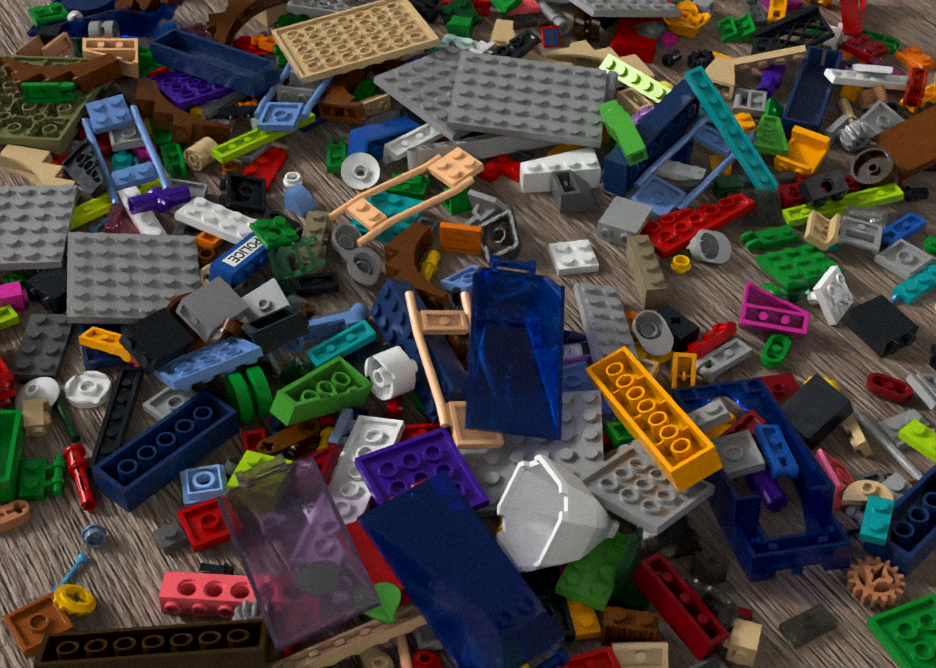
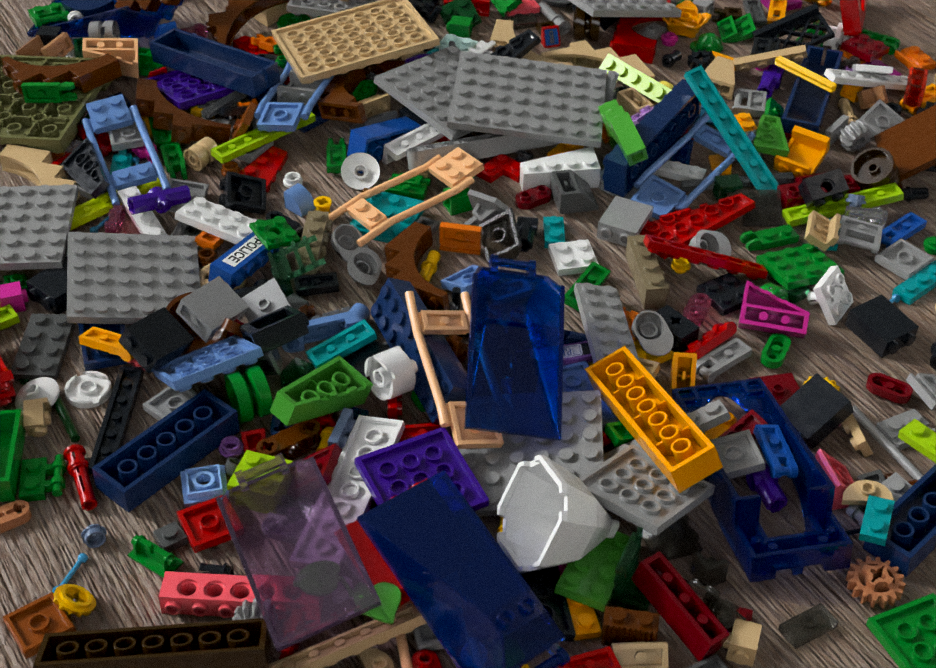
(153, 556): none -> green hinge
(231, 447): none -> medium lavender plate
(242, 124): none -> dark orange plate
(323, 203): none -> yellow bush
(527, 230): none -> black piece
(533, 197): none -> dark red plate
(553, 230): none -> teal plate
(593, 274): none -> green plate
(697, 308): none -> clear pink plate
(707, 41): none -> green piece
(712, 259): none -> red plate
(725, 293): none -> black plate
(726, 12): none -> dark brown plate
(805, 74): none -> yellow axle
(856, 200): none -> sand blue plate

